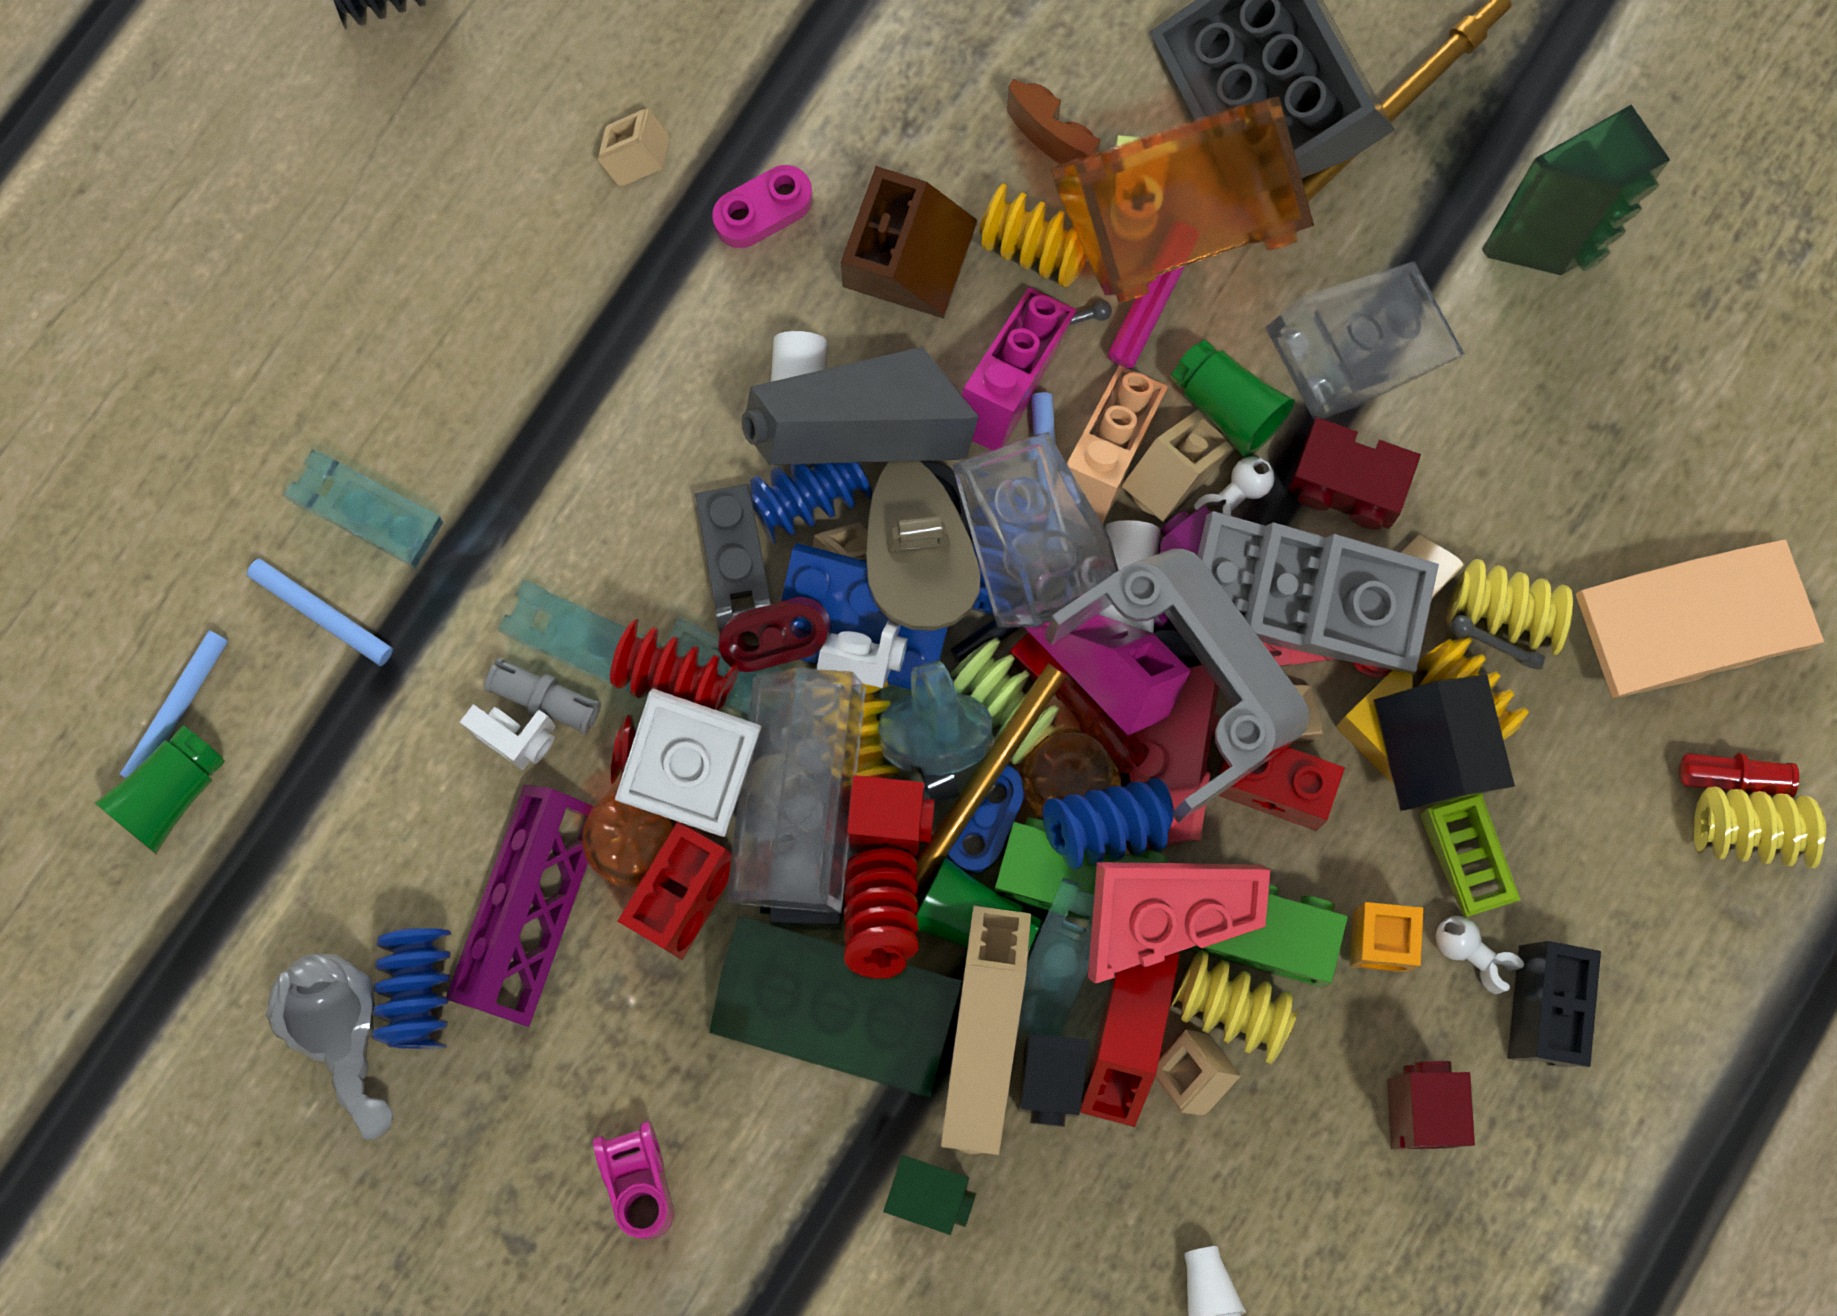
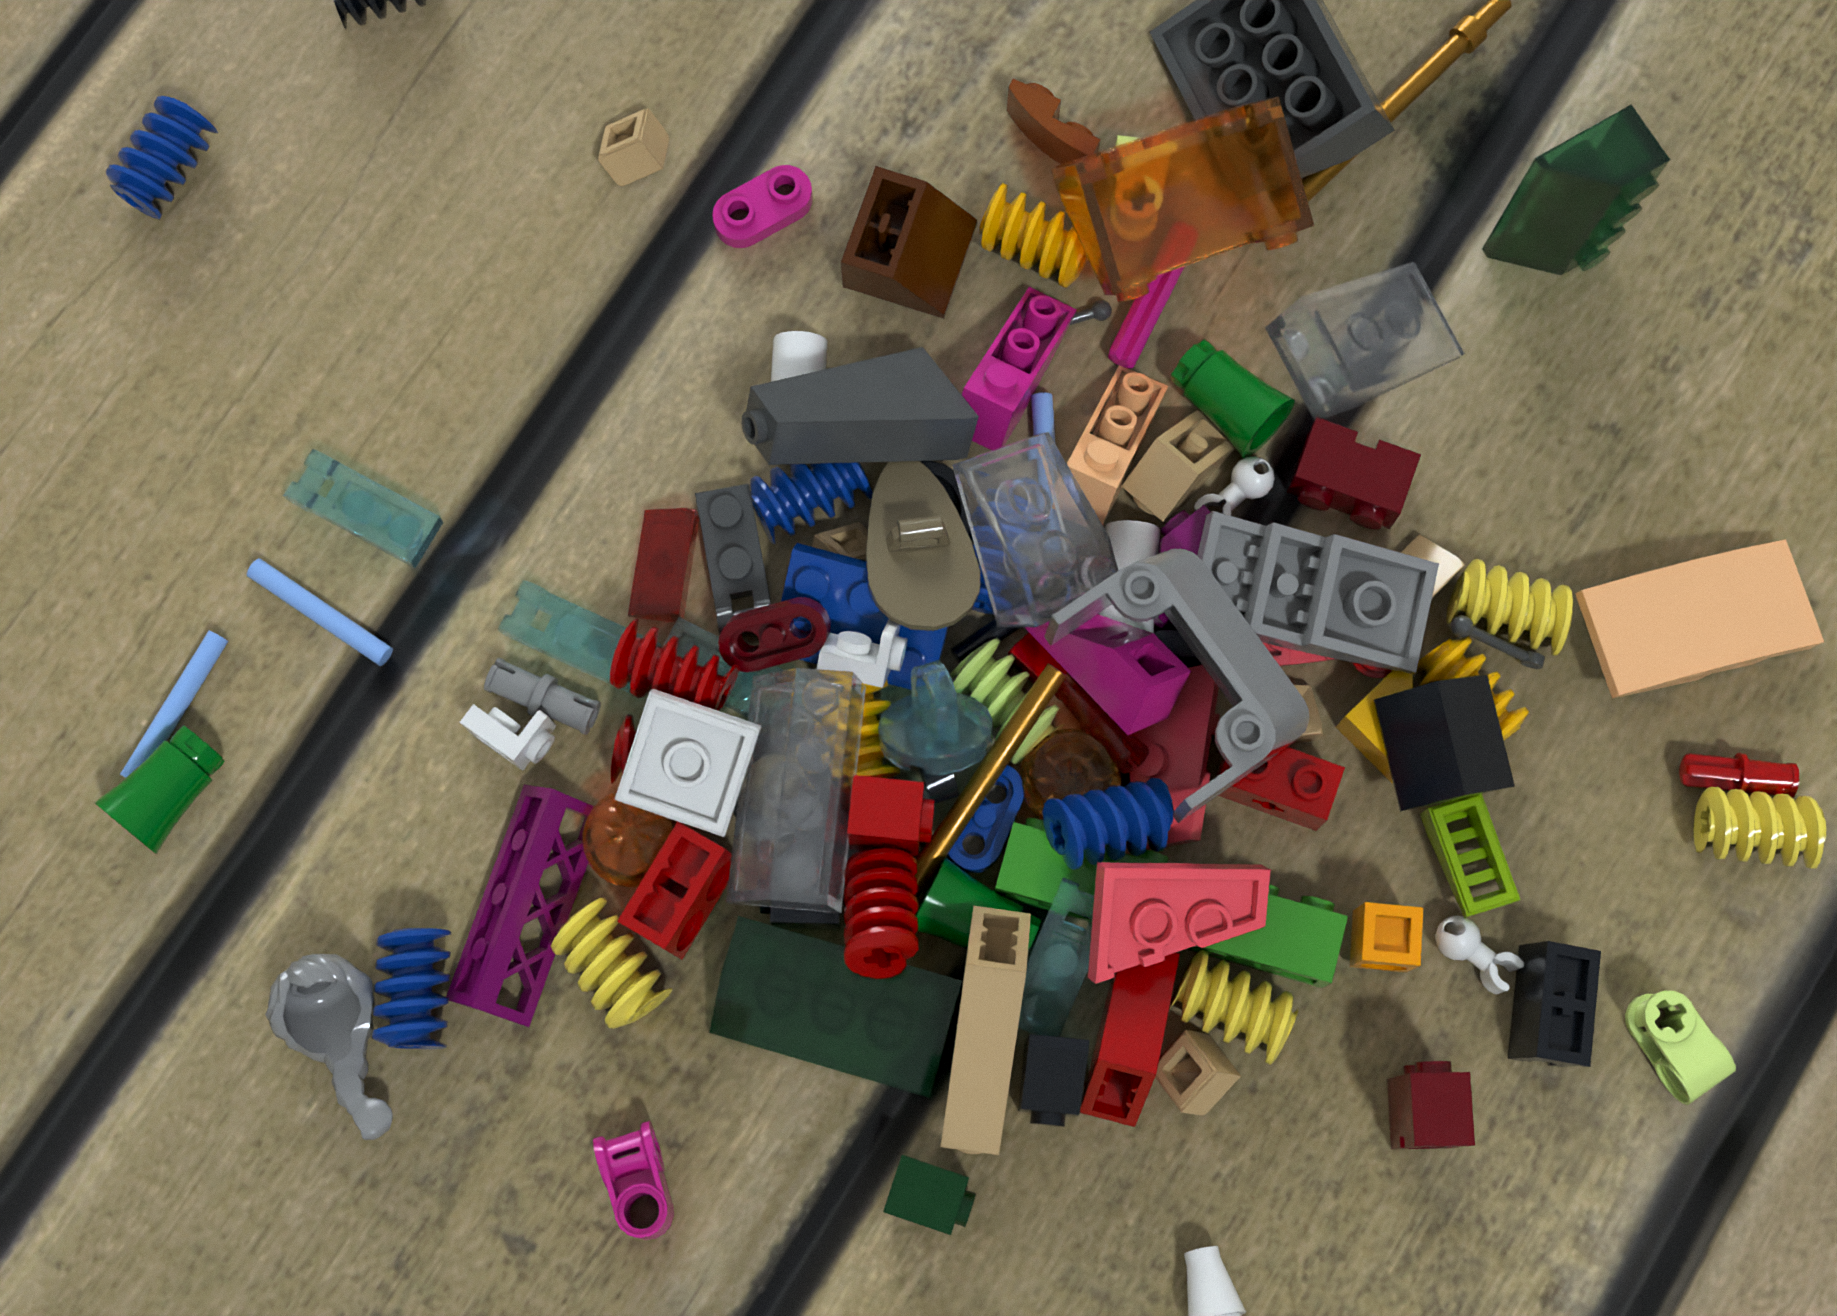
(158, 154): none -> blue piece
(607, 966): none -> light yellow piece
(664, 564): none -> clear red slope
(1684, 1049): none -> yellowish green piece

